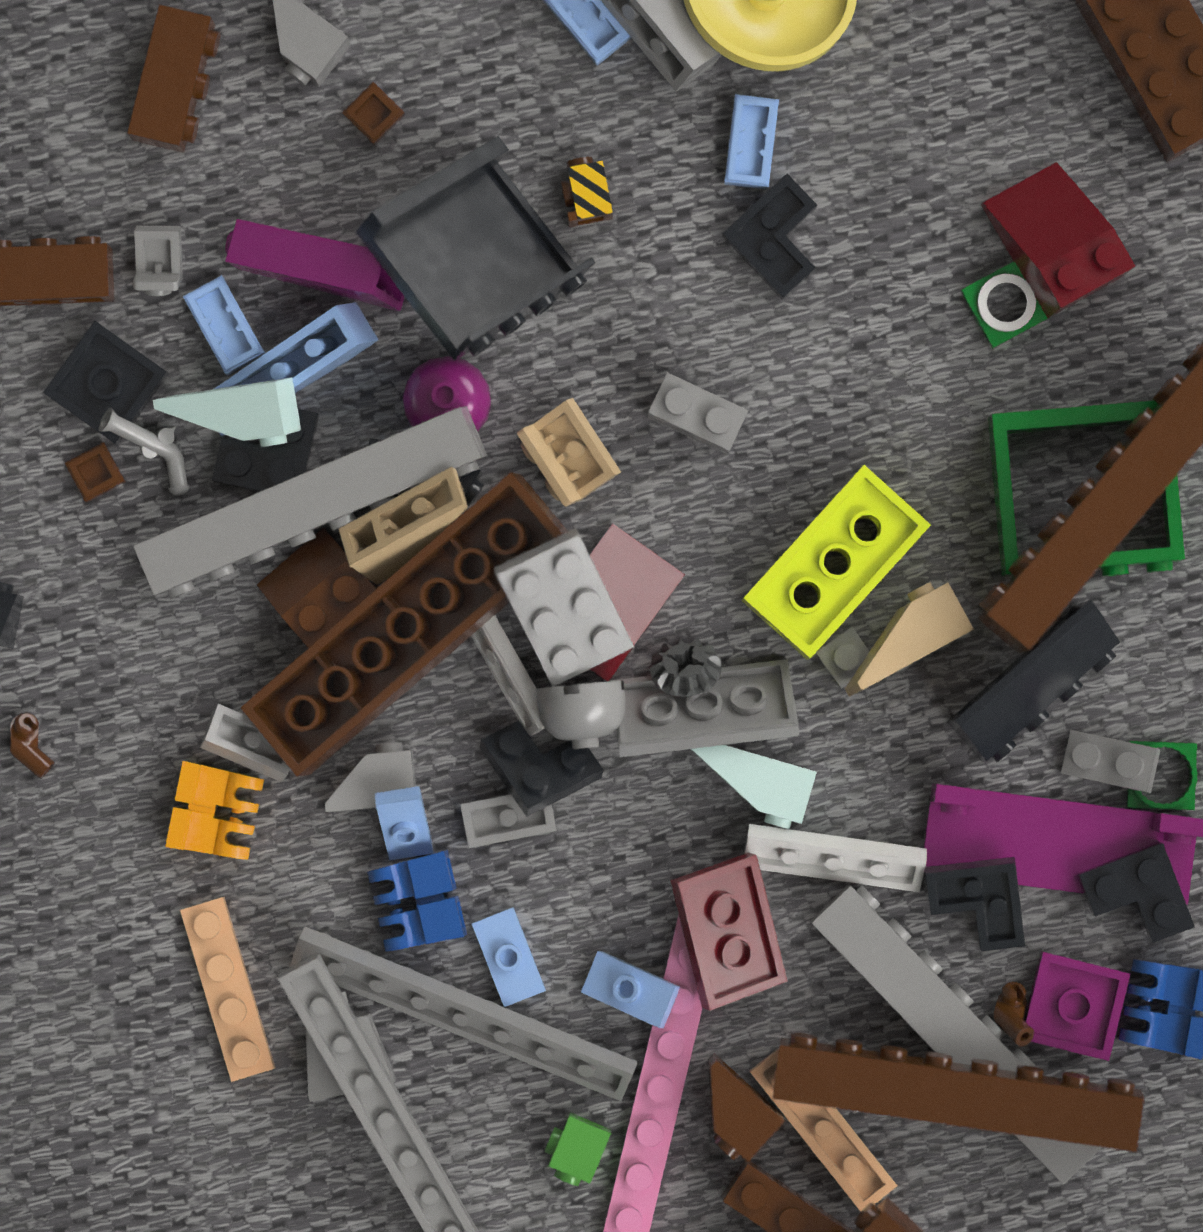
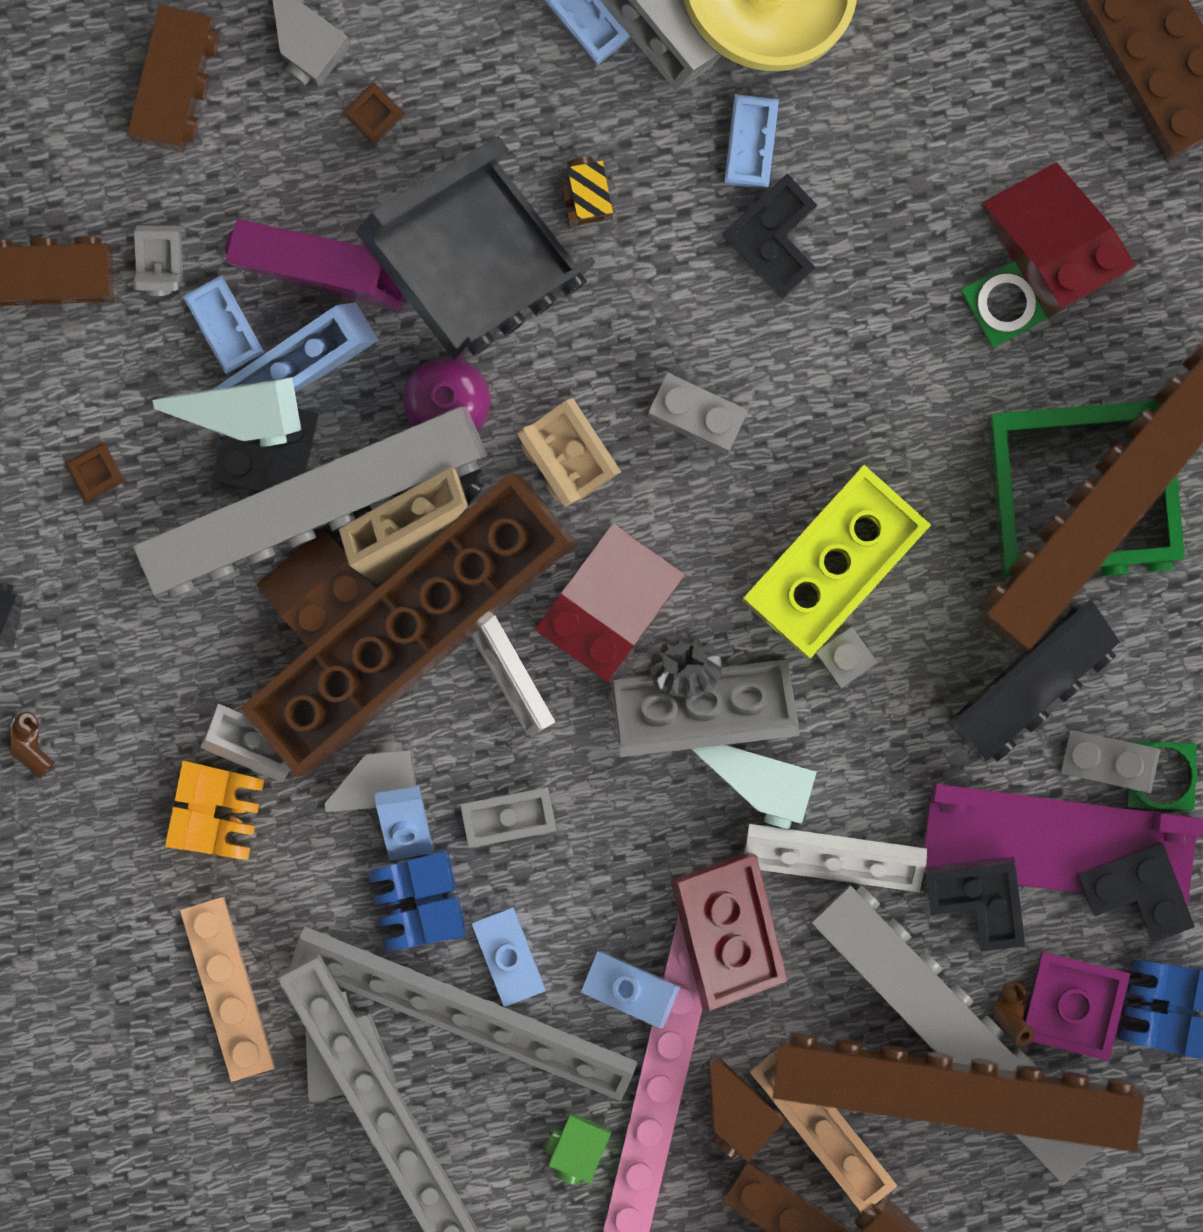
(105, 375): black plate -> none
(151, 444): light grey piece -> none
(536, 777): black plate -> none
(564, 607): light grey plate -> none
(582, 711): light grey cylinder -> none
(913, 632): tan slope -> none

